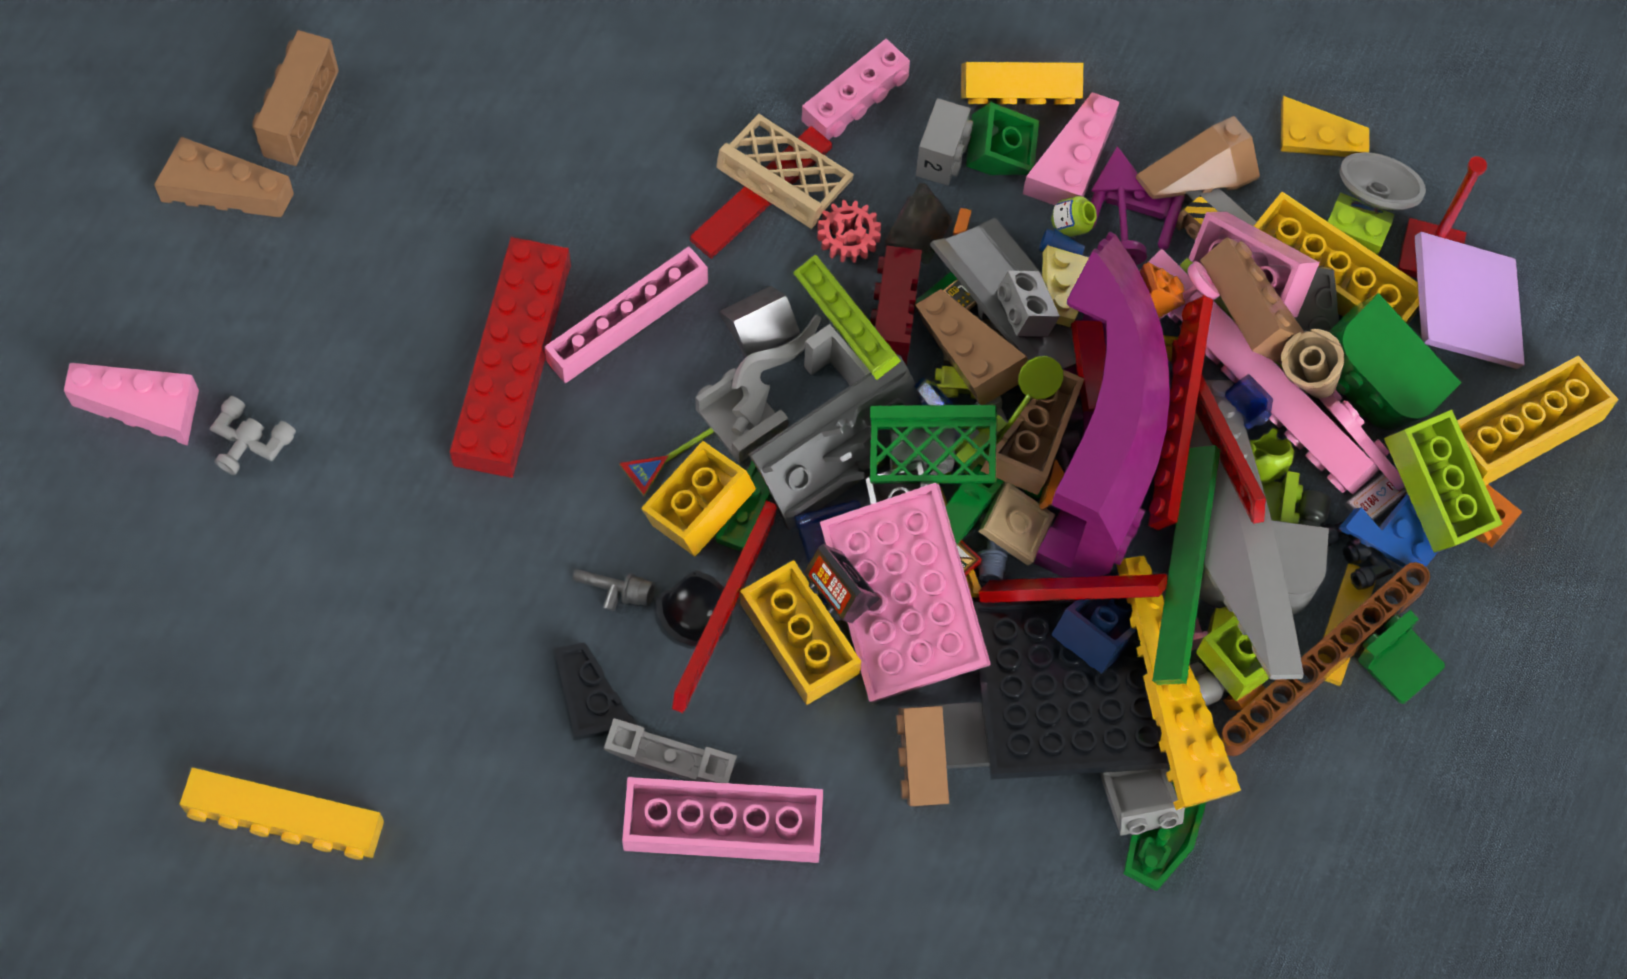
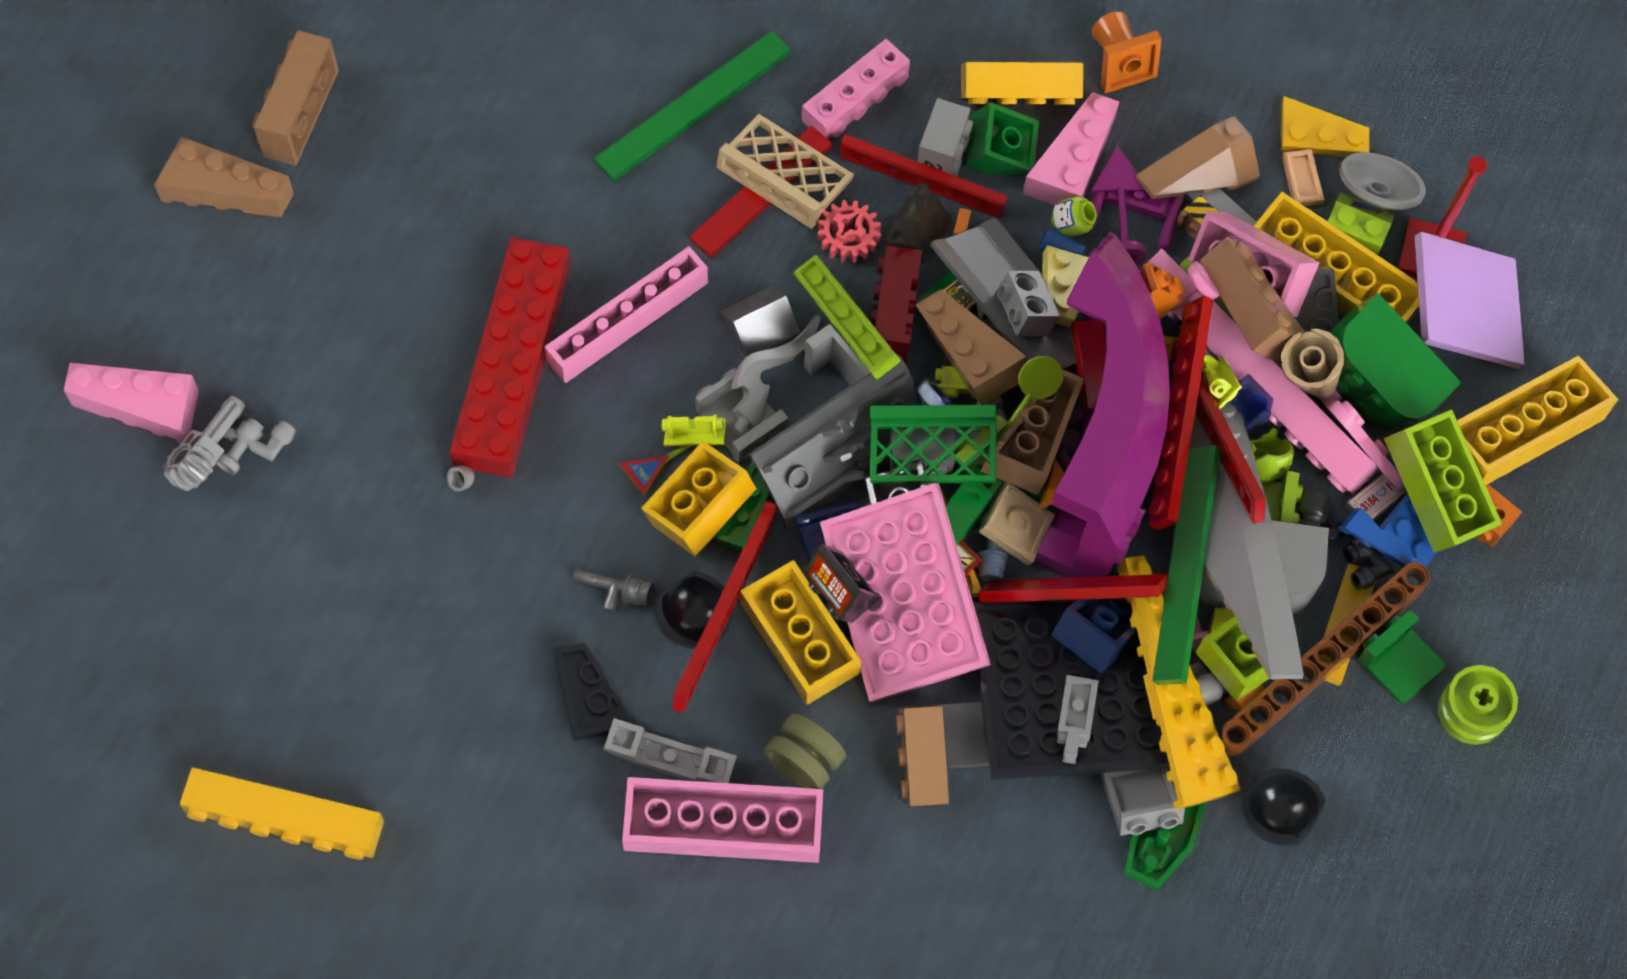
(199, 451): none -> light grey gear
(460, 477): none -> light grey hinge
(691, 432): none -> neon yellow hinge
(692, 106): none -> green tile
(804, 752): none -> olive wheel
(916, 172): none -> red tile
(1076, 715): none -> light grey hinge
(1125, 57): none -> orange plant
(1220, 379): none -> neon yellow hinge
(1282, 806): none -> black cylinder
(1303, 177): none -> light nougat tile
(1477, 704): none -> lime wheel

